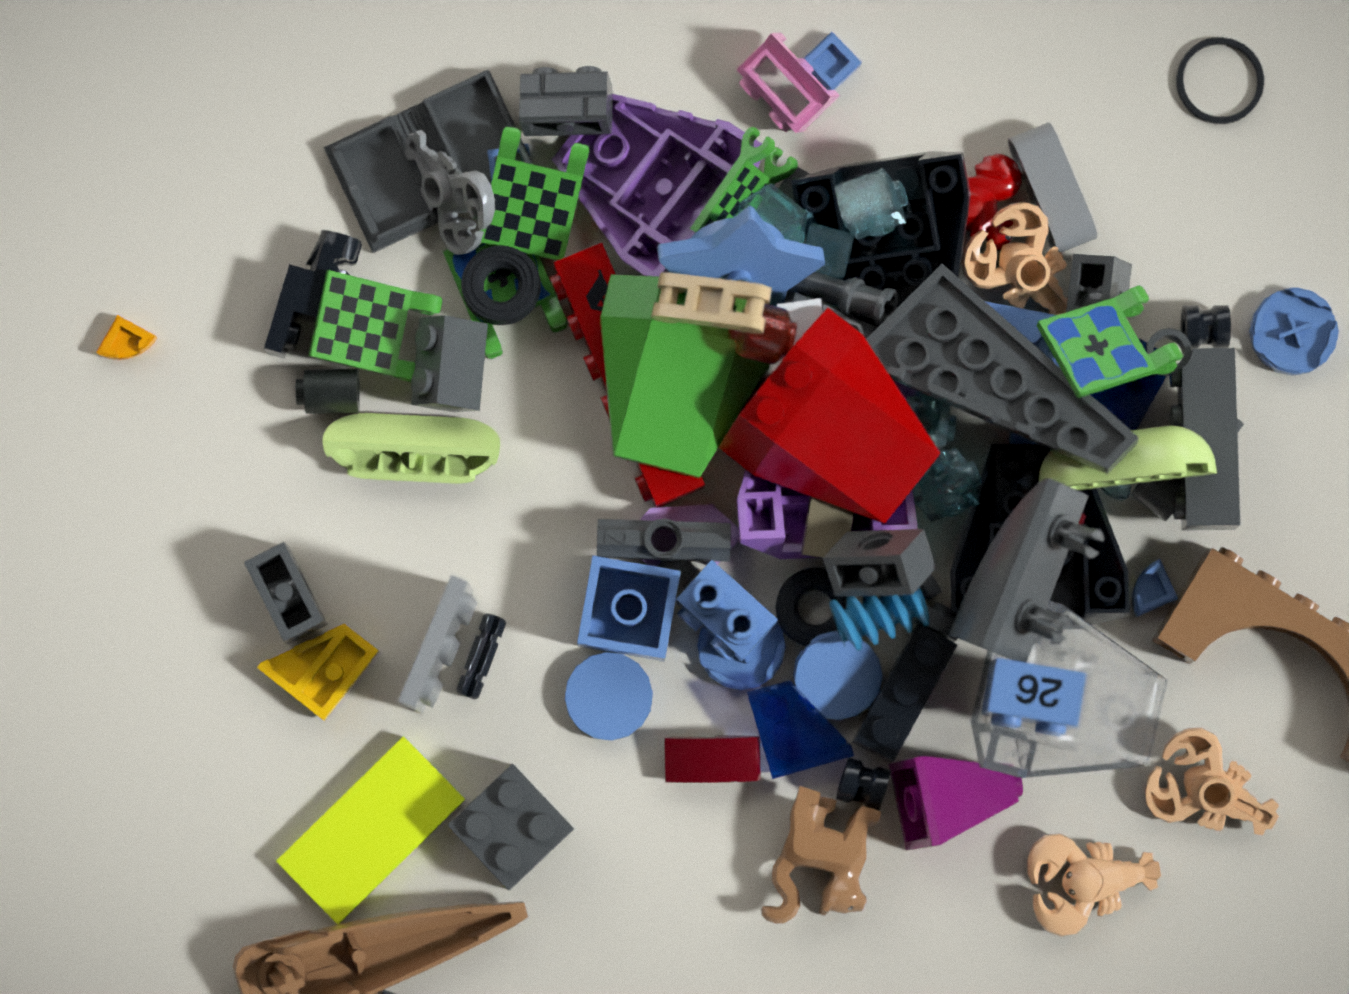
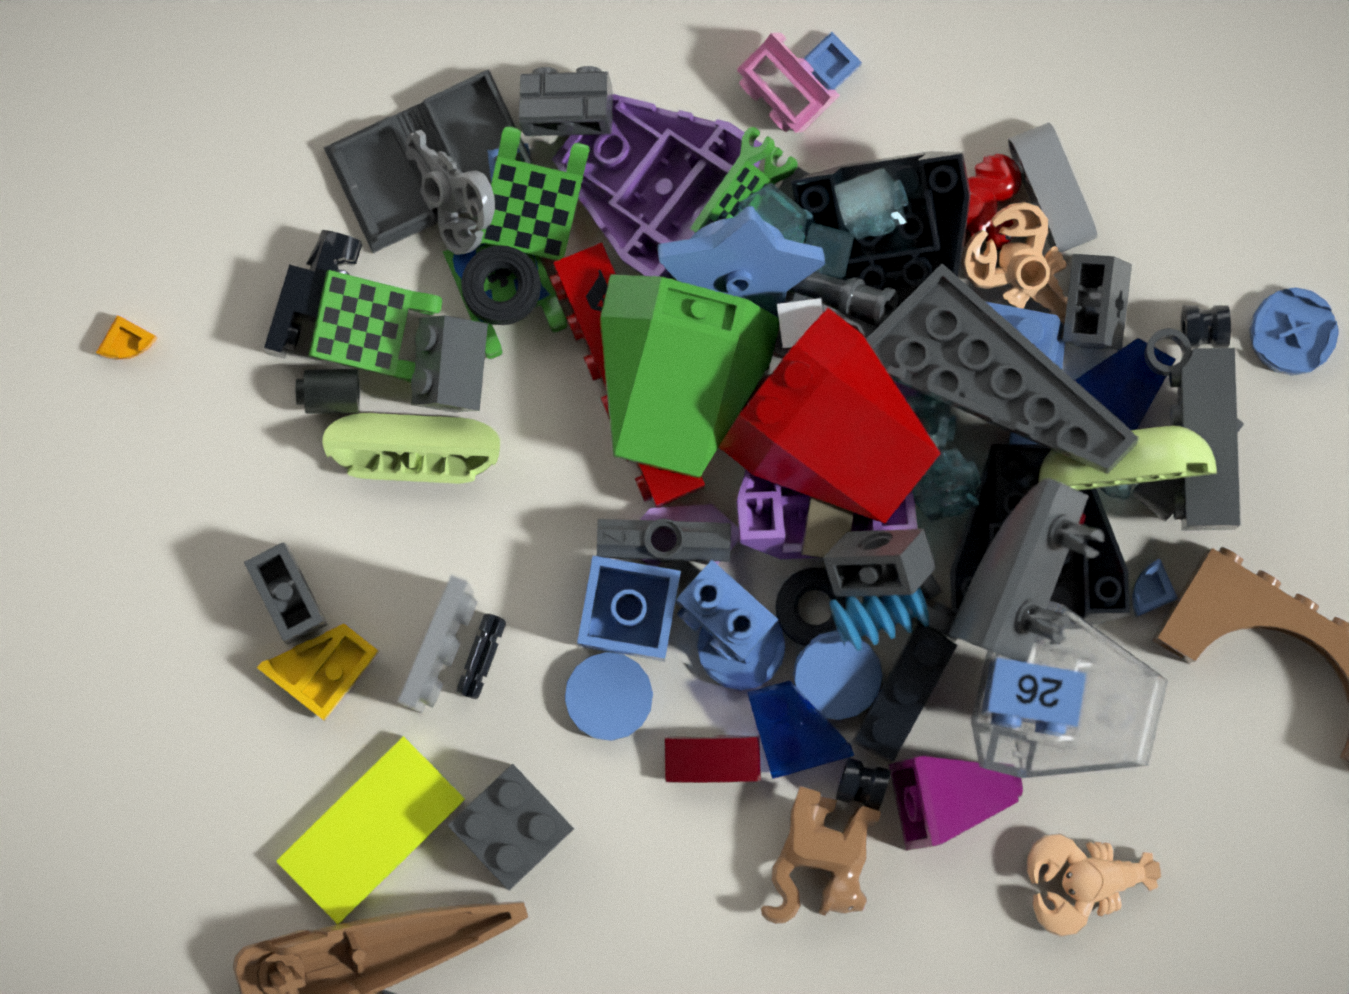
(711, 302): tan plate -> none
(775, 341): clear red head -> none
(1100, 347): bright green flag -> none
(1206, 786): light nougat animal -> none
(1228, 42): black piece -> none

